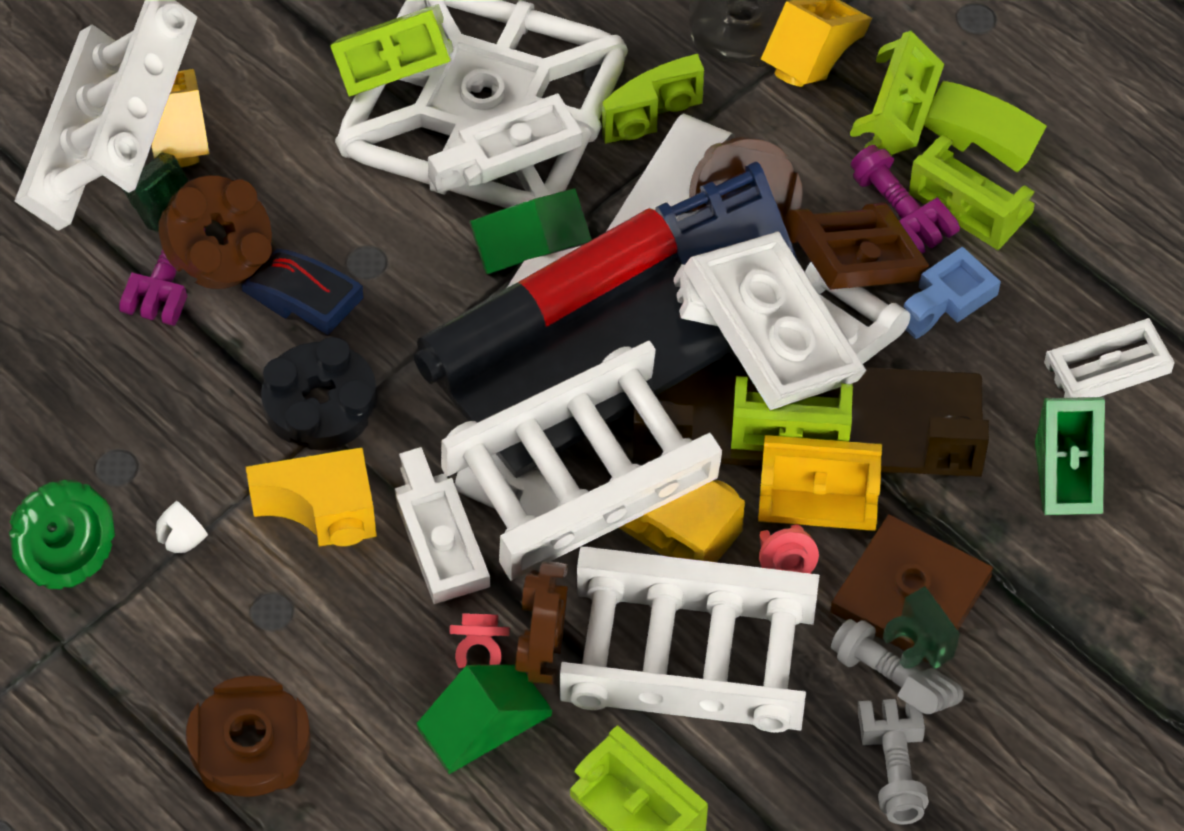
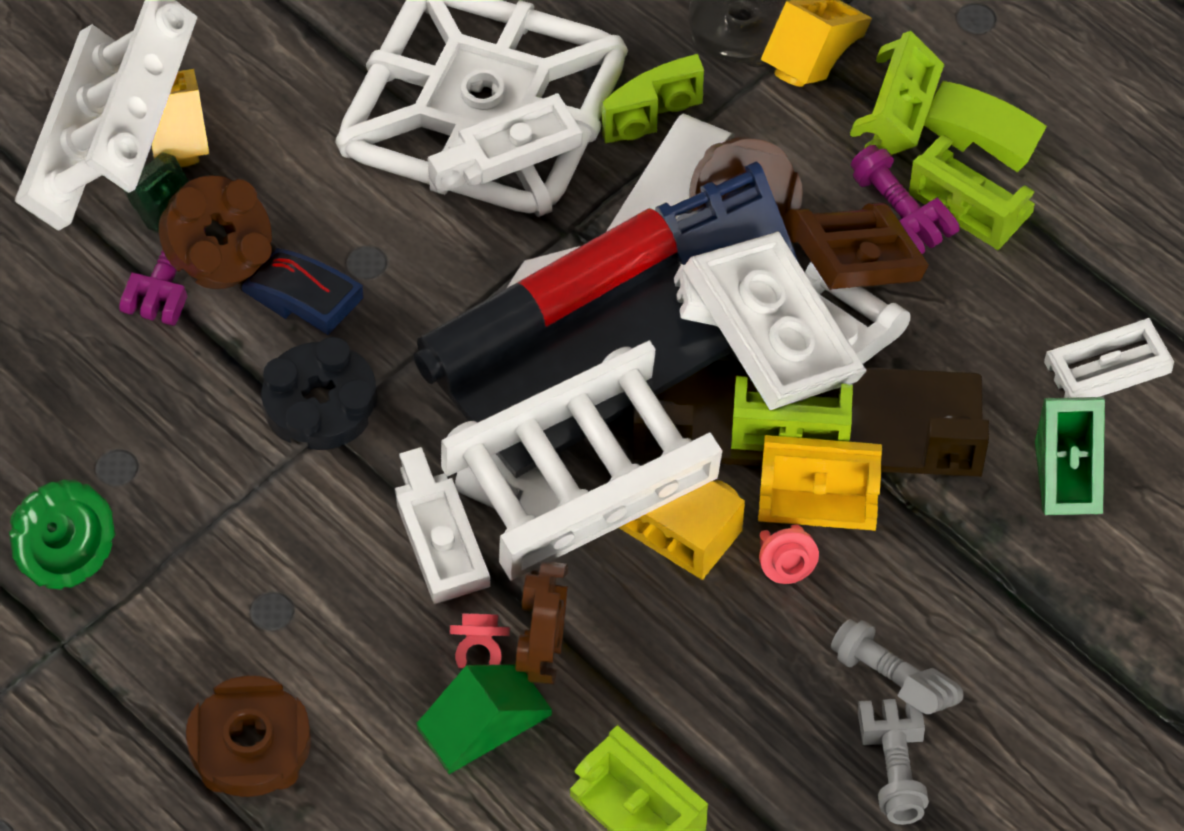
(179, 529): white hinge -> none
(319, 491): yellow arch -> none
(392, 50): lime hinge -> none
(530, 230): green slope -> none
(700, 586): white fence -> none
(900, 563): reddish brown plate -> none
(929, 629): clear green tile -> none
(951, 286): medium blue plate -> none

